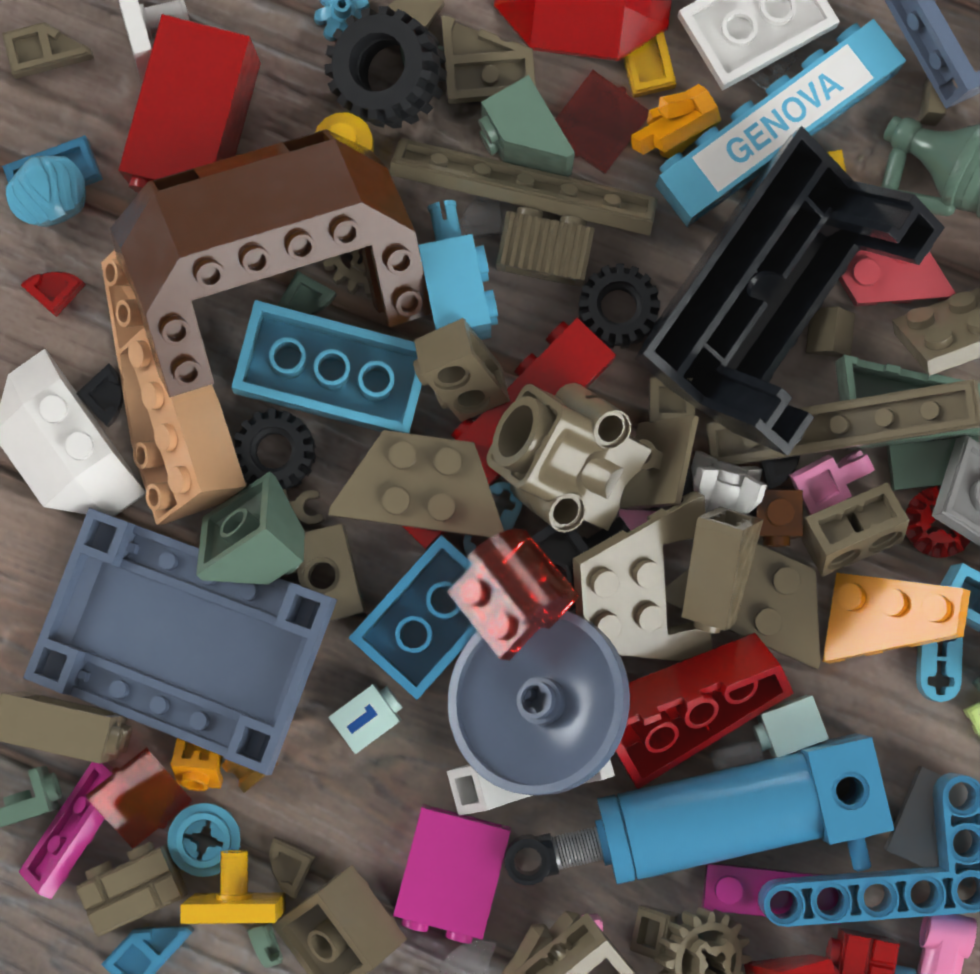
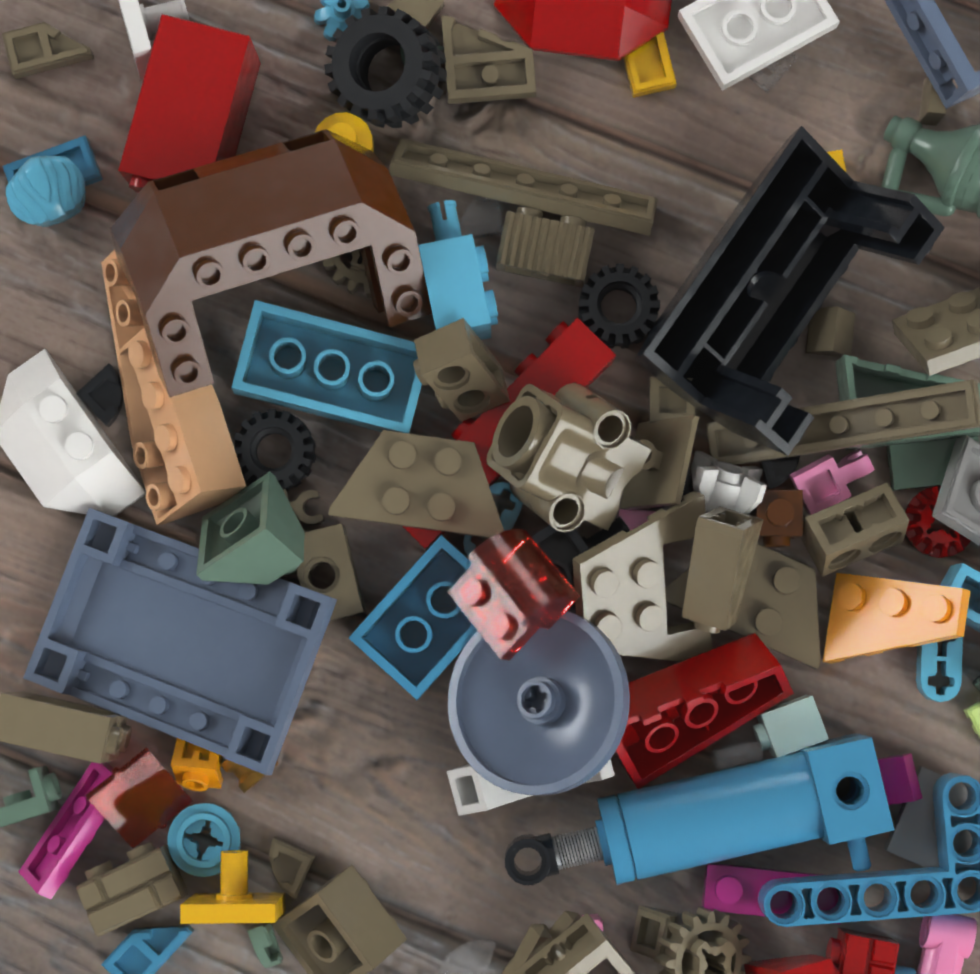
(54, 289): red tile -> none
(306, 295): sand green tile -> none
(367, 717): light aqua brick -> none
(451, 874): dark pink brick -> none
(524, 130): sand green slope -> none
(600, 121): clear red piece -> none
(677, 122): light orange rock -> none
(810, 99): medium azure brick -> none
(883, 279): coral wing -> none
(900, 779): none -> dark pink tile

